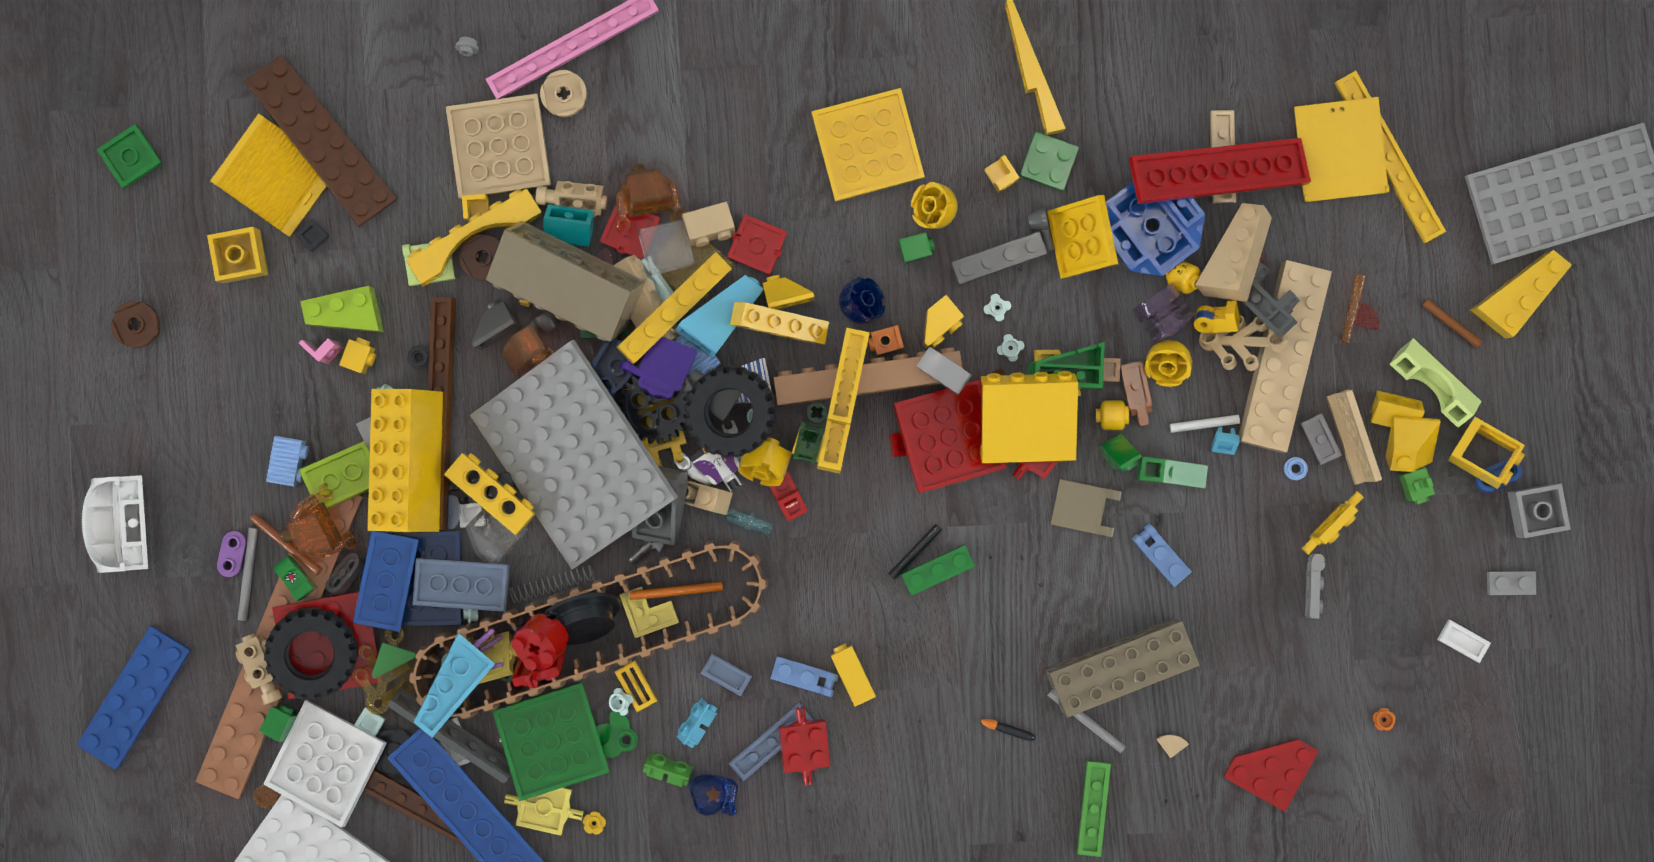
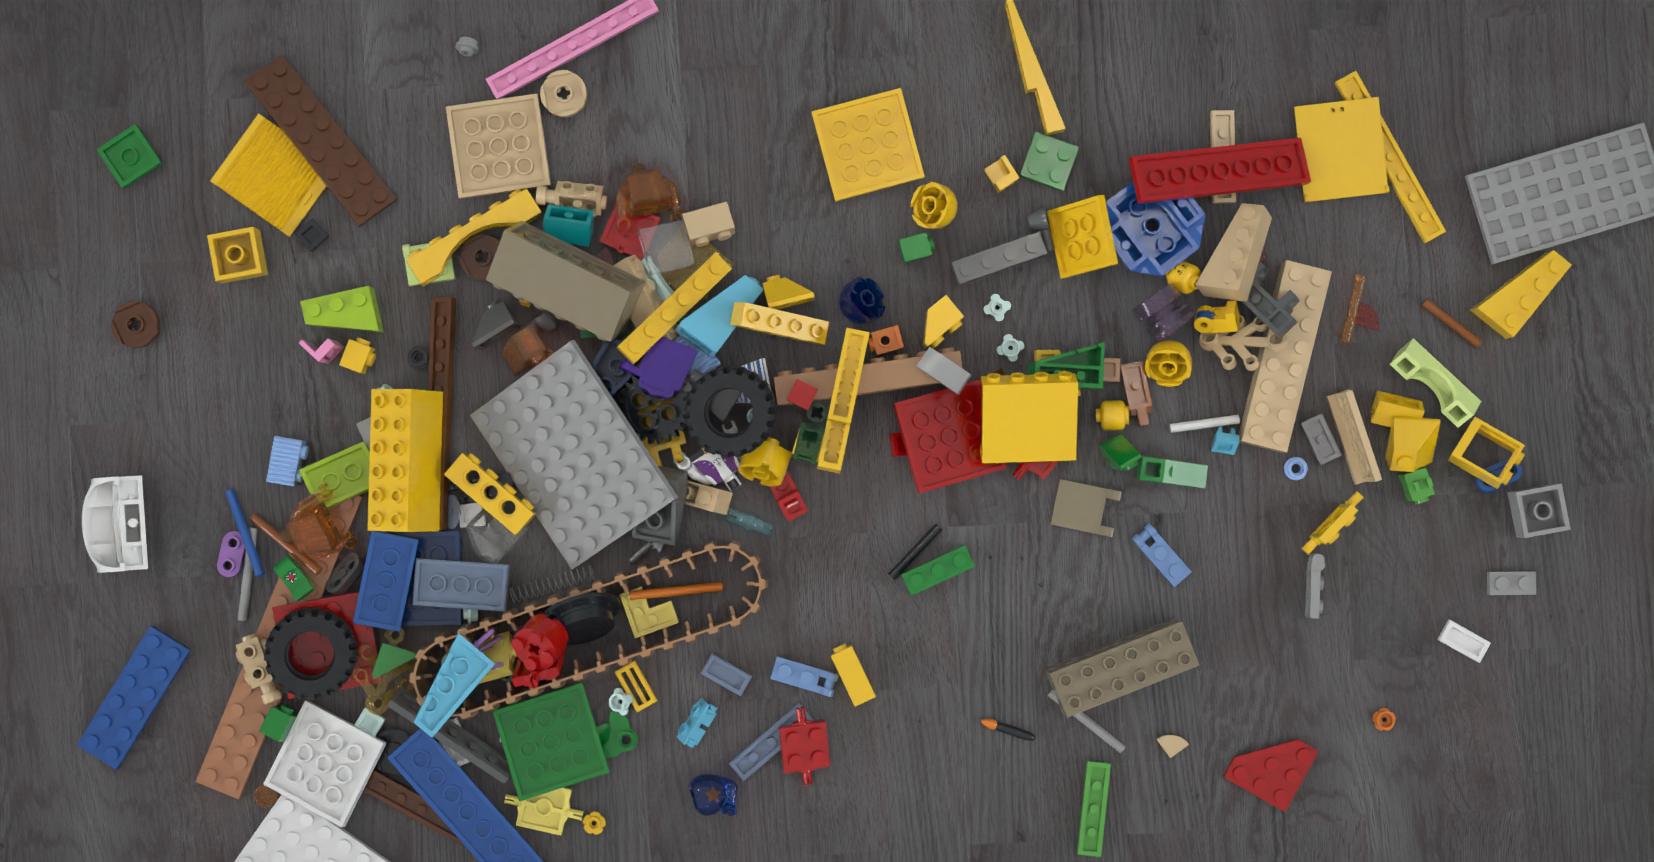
(244, 532): none -> blue bar
(474, 204): yellow panel -> none
(678, 771): bright green hinge -> none
(757, 244): red plate -> none
(802, 394): none -> red tile

